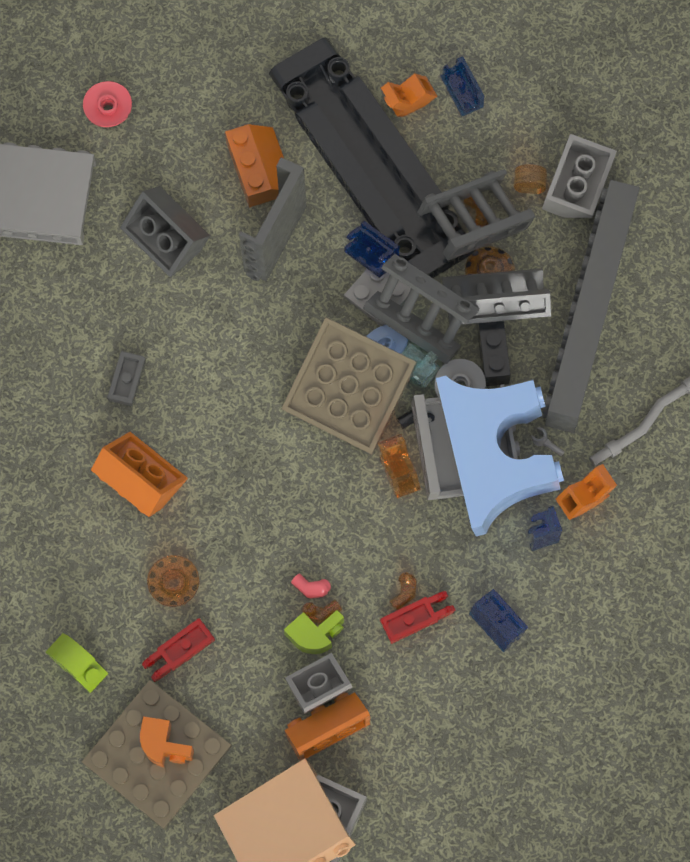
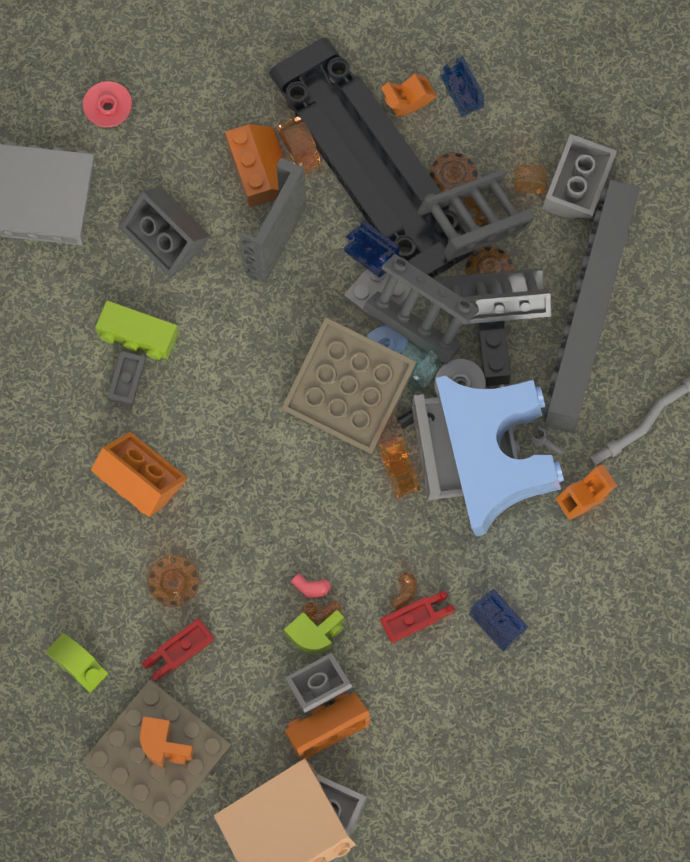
(136, 331): none -> lime brick
(300, 144): none -> clear orange brick
(443, 164): none -> clear orange dish
(547, 532): clear blue hinge -> none

